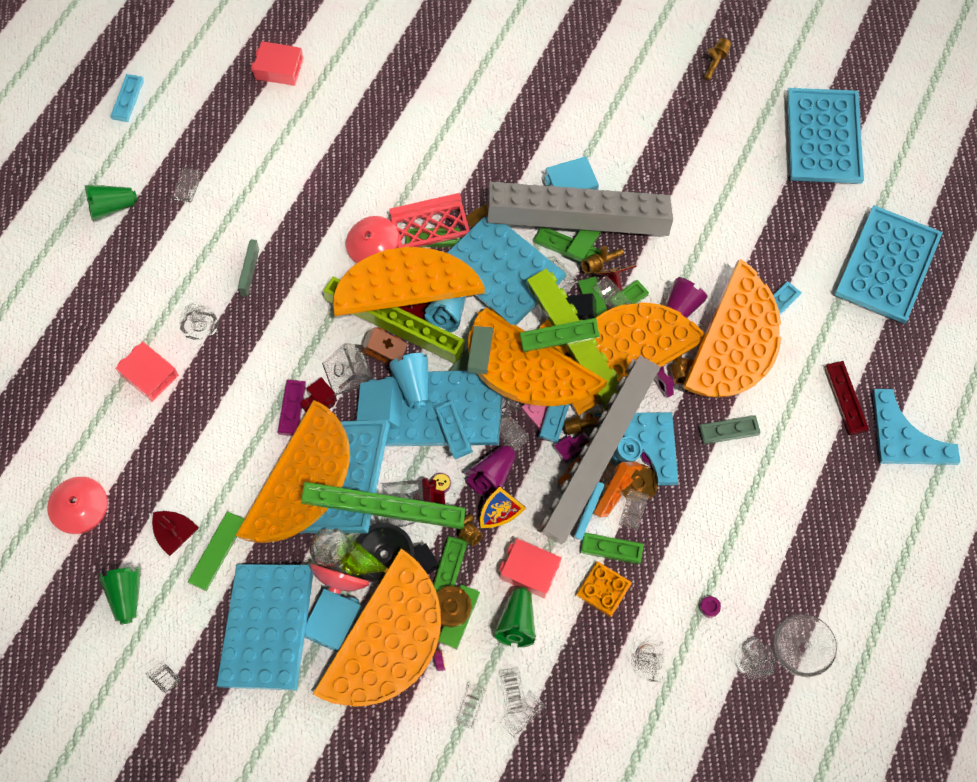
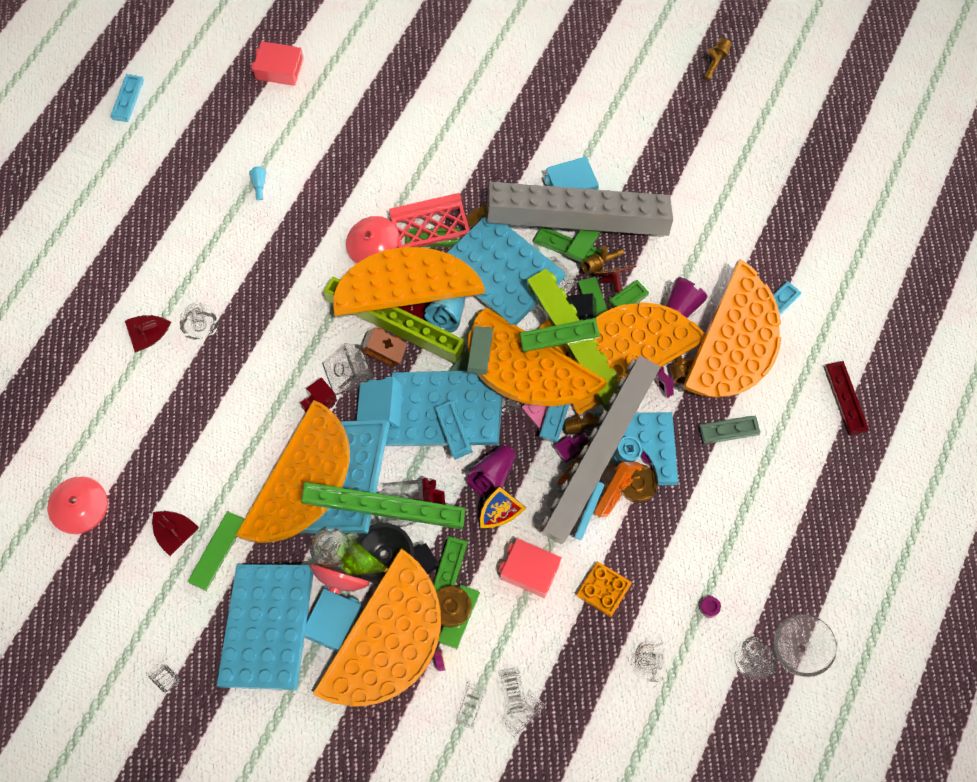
(107, 200): green cone -> none
(122, 592): green cone -> none
(146, 330): none -> dark red shield
(147, 371): coral brick -> none
(187, 186): clear slope -> none
(248, 267): sand green tile -> none
(258, 177): none -> medium azure cone
(291, 407): magenta tile -> none
(412, 378): medium azure cone -> none
(443, 482): light yellow tile -> none
(470, 533): pearl gold piece -> none
(512, 433): clear beam -> none
(517, 620): green cone -> none
(610, 293): clear slope -> none
(612, 548): bright green tile -> none
(633, 509): clear beam -> none
(825, 135): medium azure plate -> none
(889, 264): medium azure plate -> none
(903, 443): medium azure plate -> none

